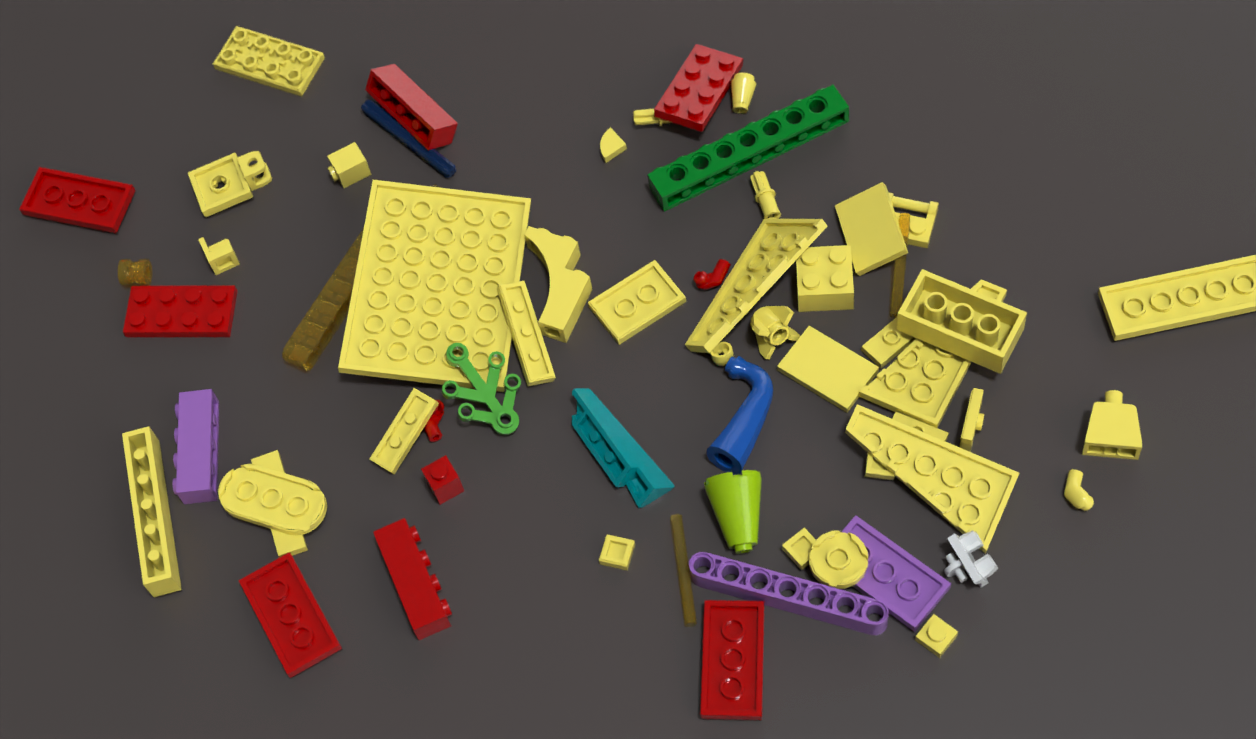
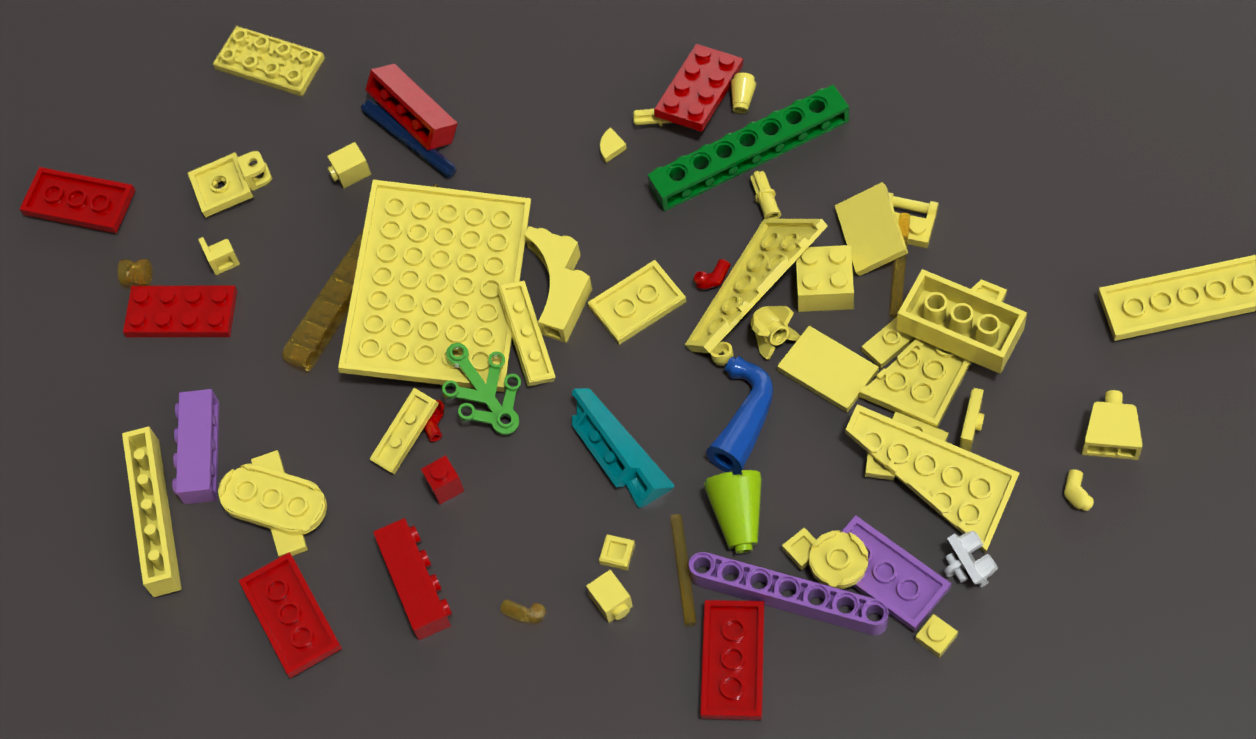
(523, 613): none -> clear yellow arm
(610, 596): none -> light yellow brick

